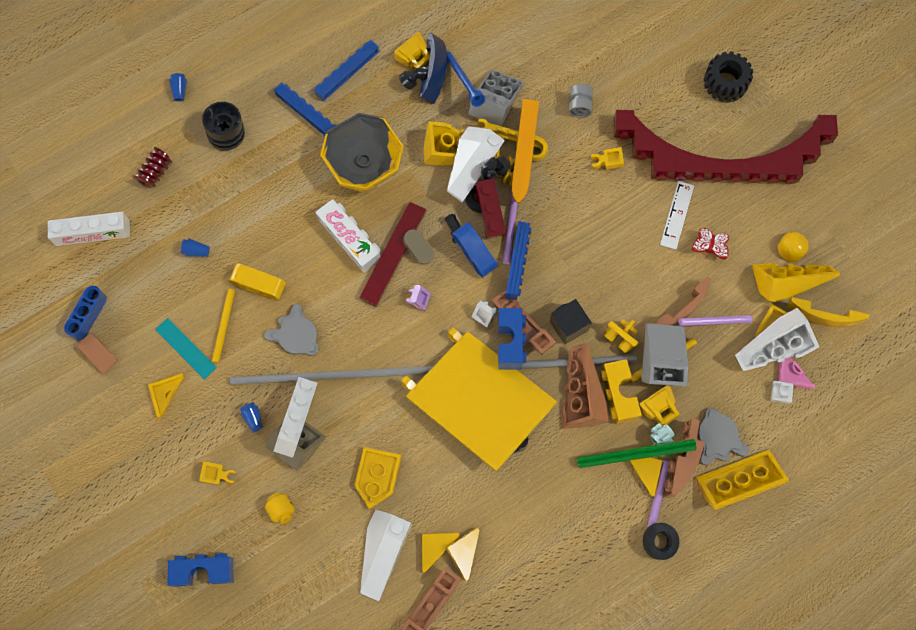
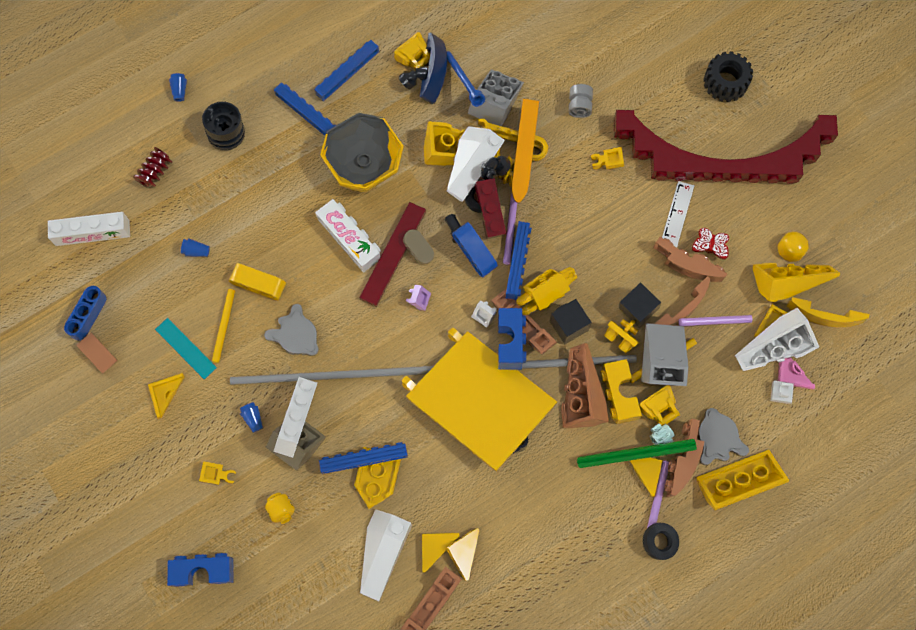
(363, 458): none -> blue piece
(546, 289): none -> yellow hinge
(639, 304): none -> black head
(696, 267): none -> nougat slope

